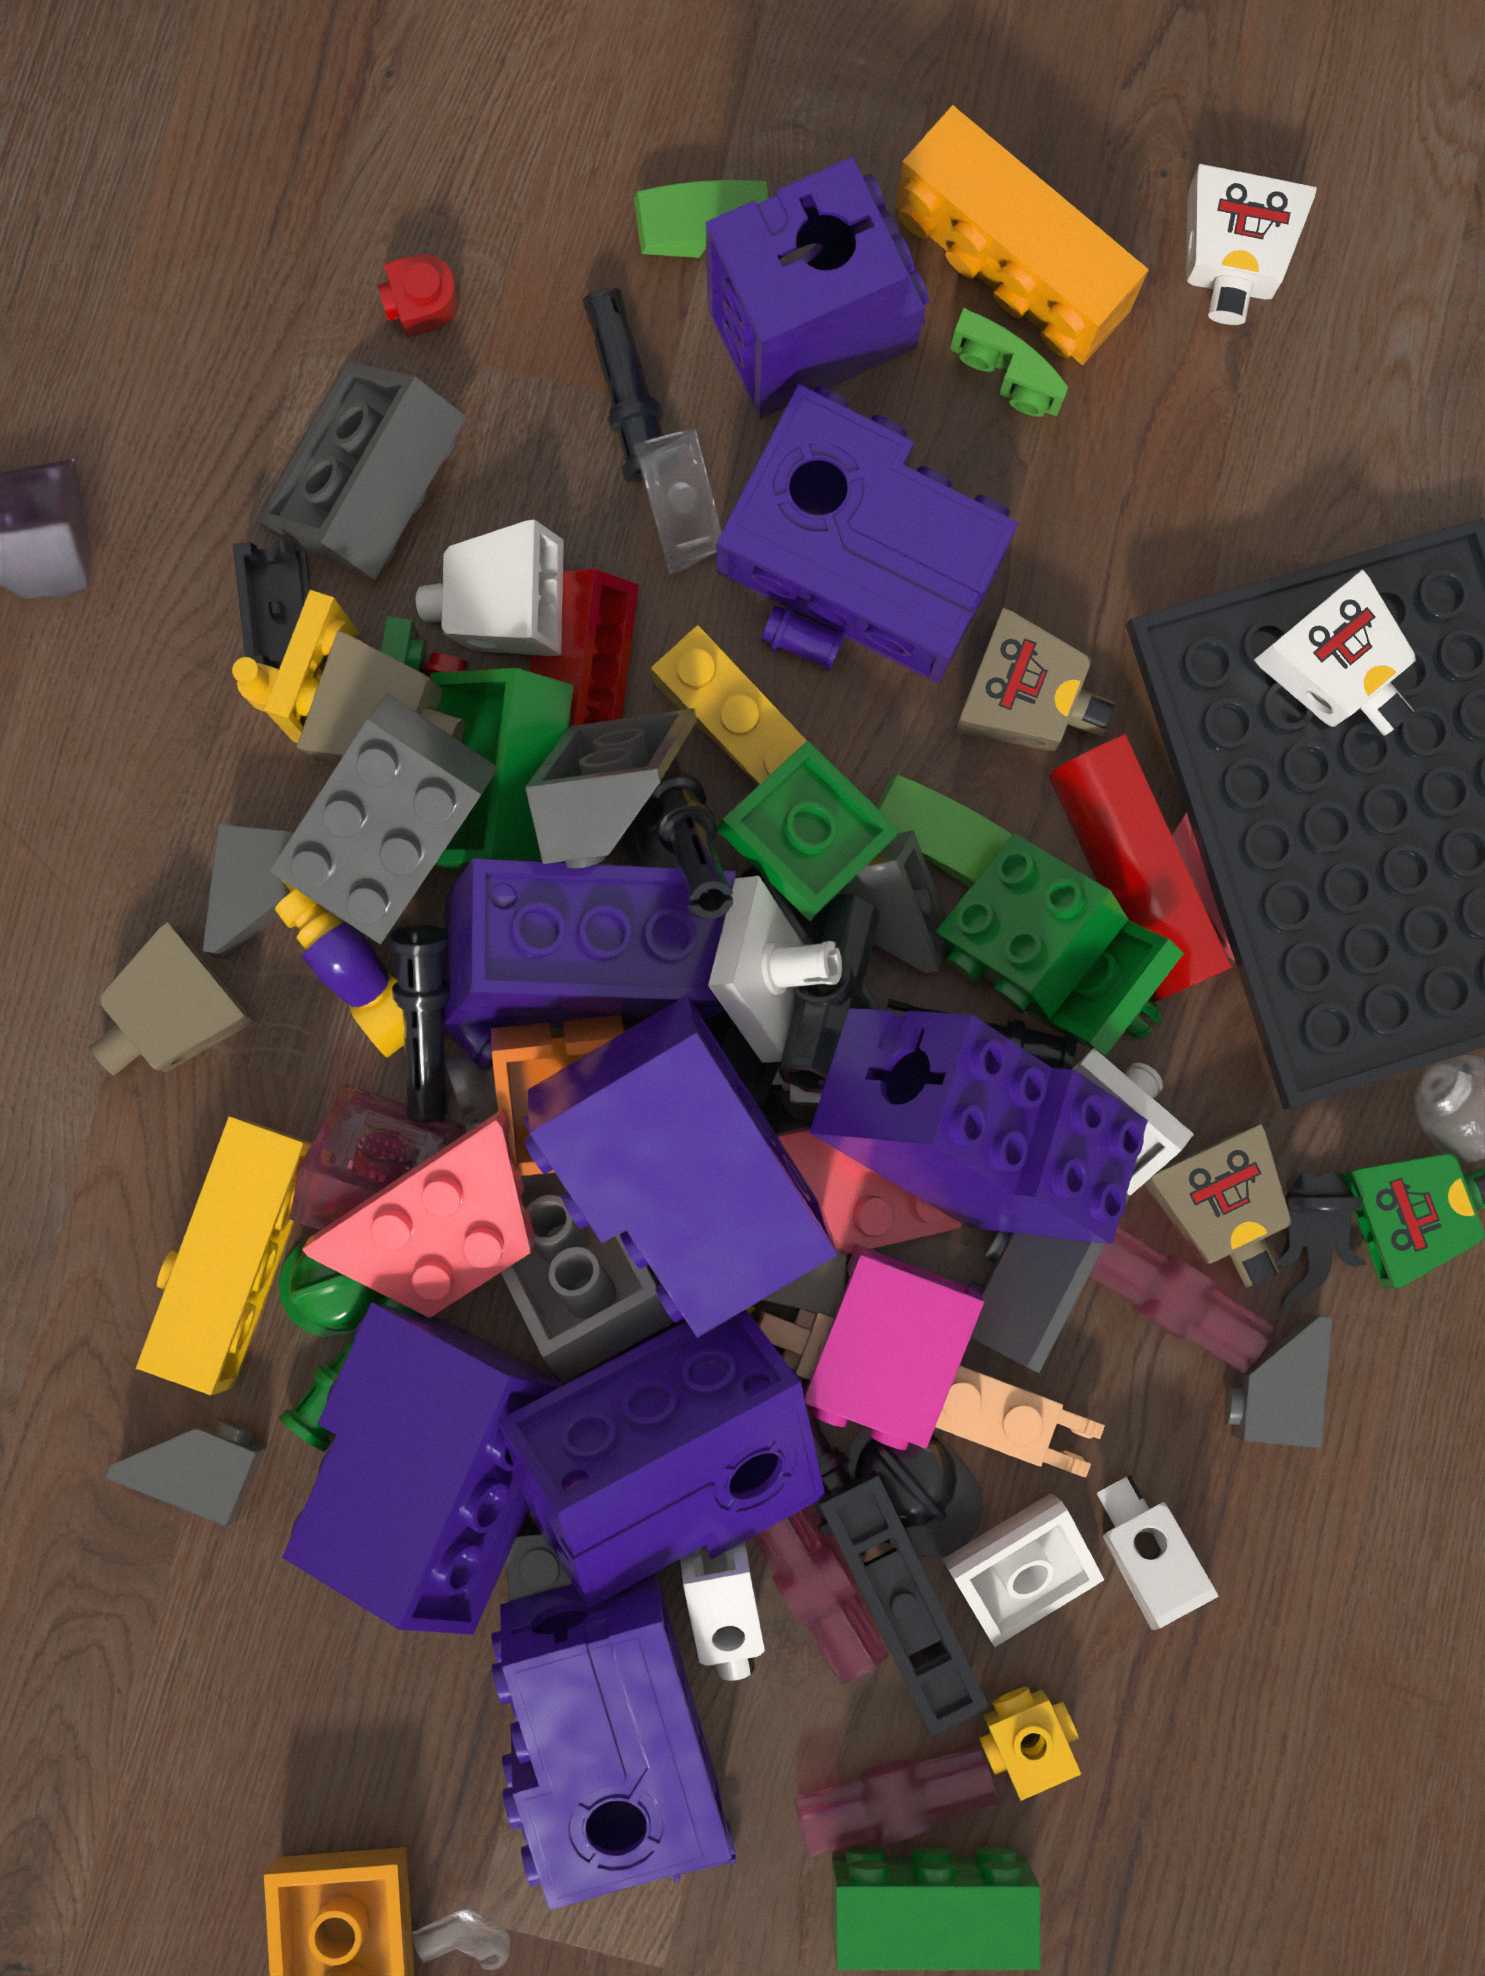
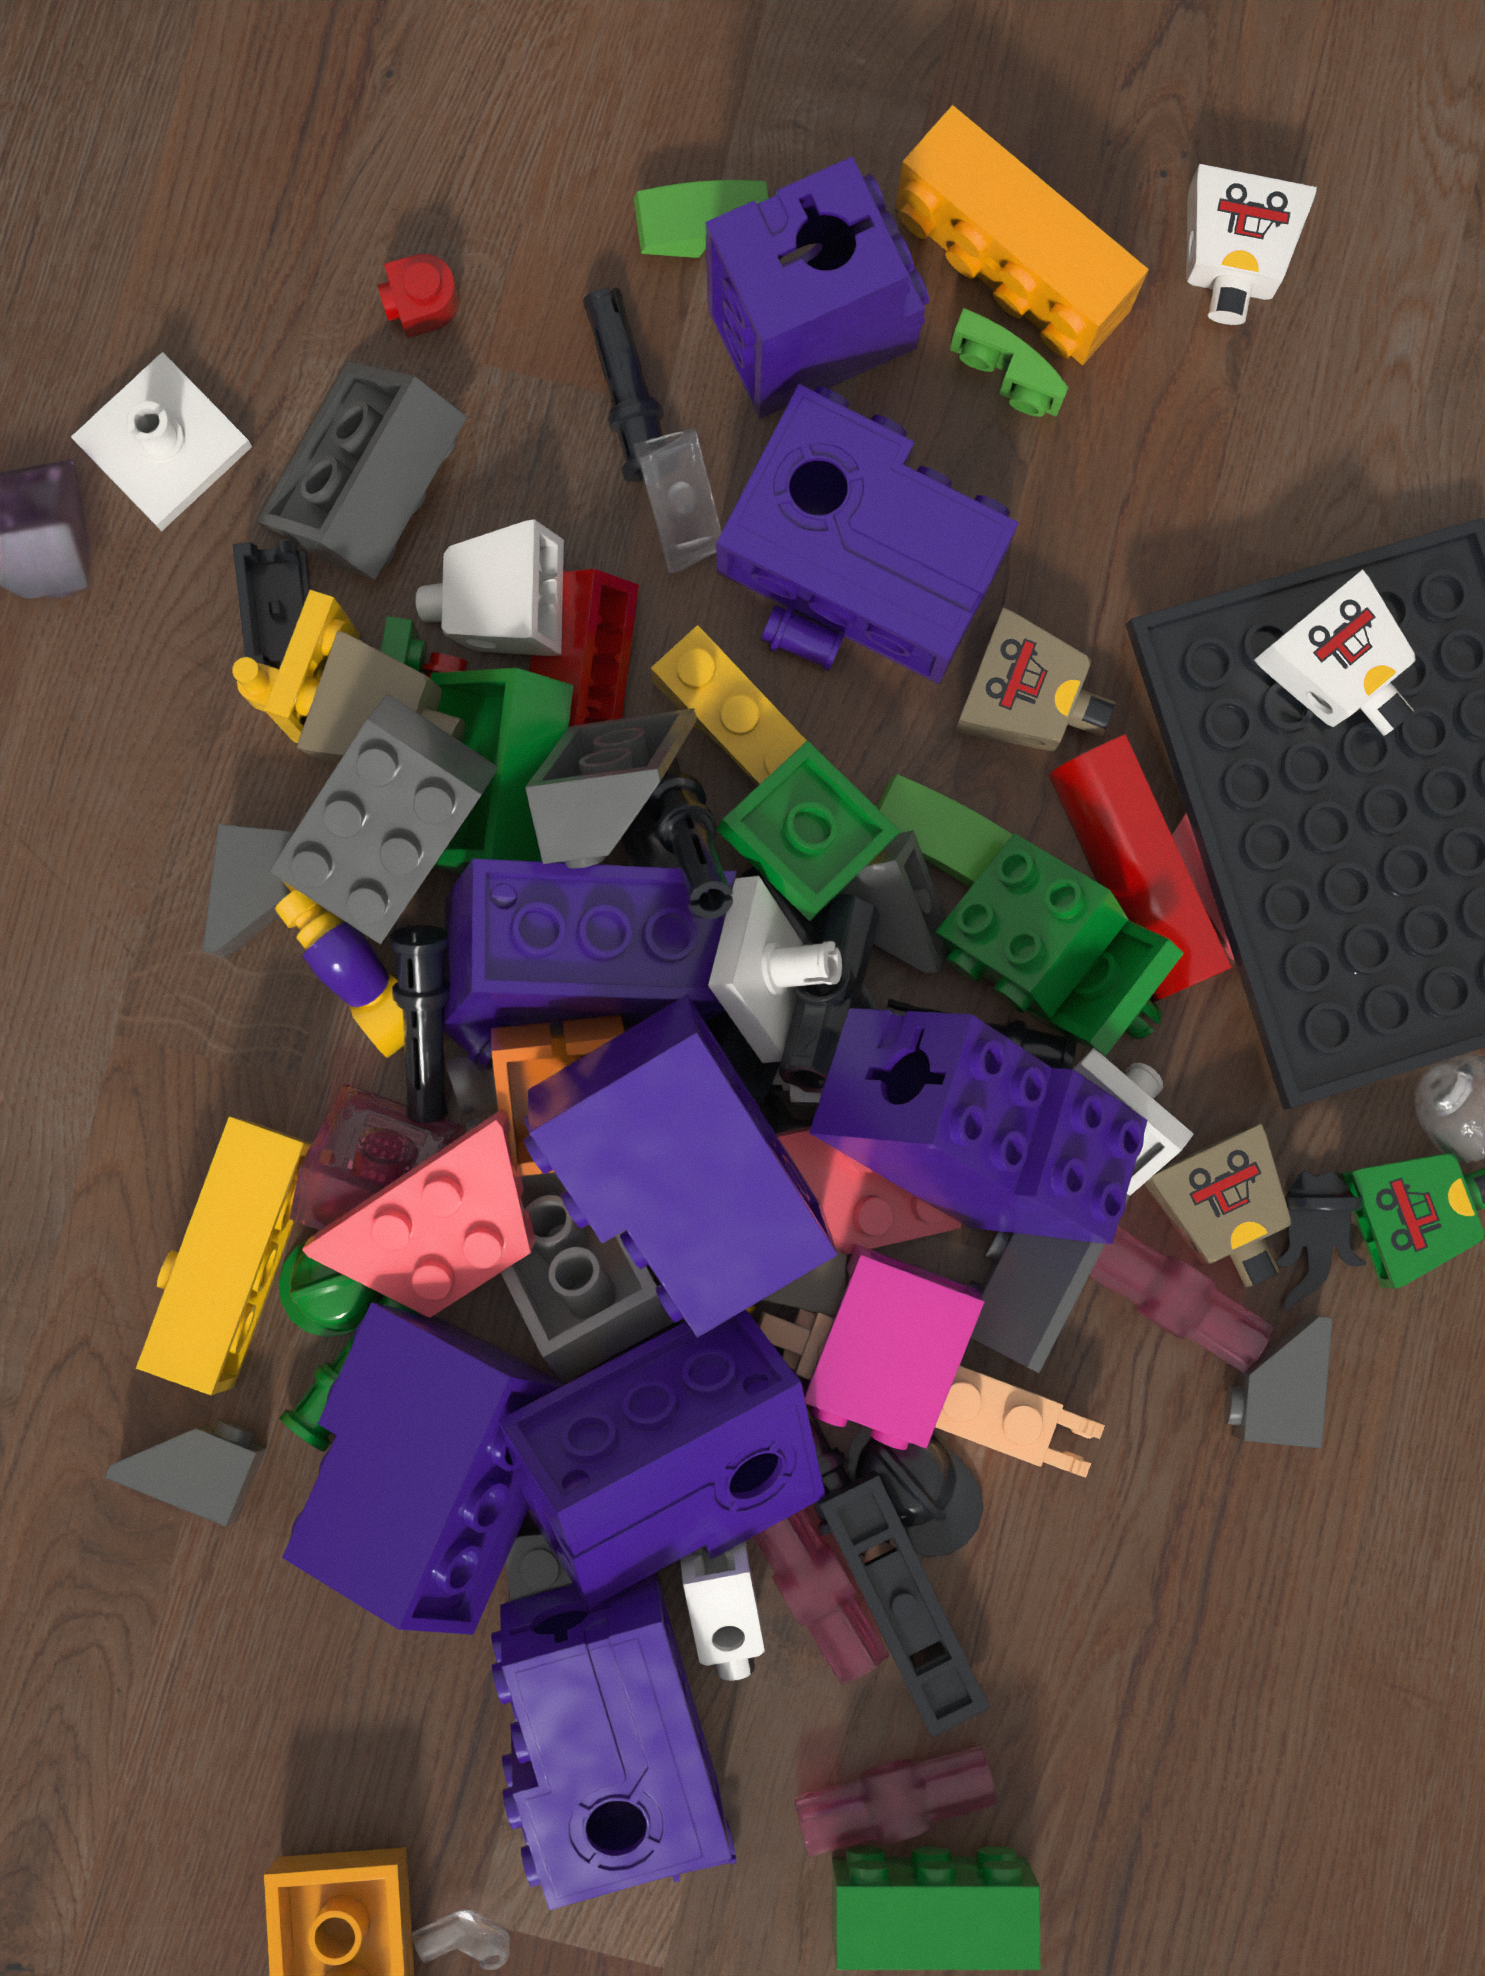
(162, 441): none -> white tile
(166, 1006): dark tan torso -> none
(1024, 1568): white slope -> none
(1042, 1761): yellow brick -> none
(1161, 1586): white torso -> none

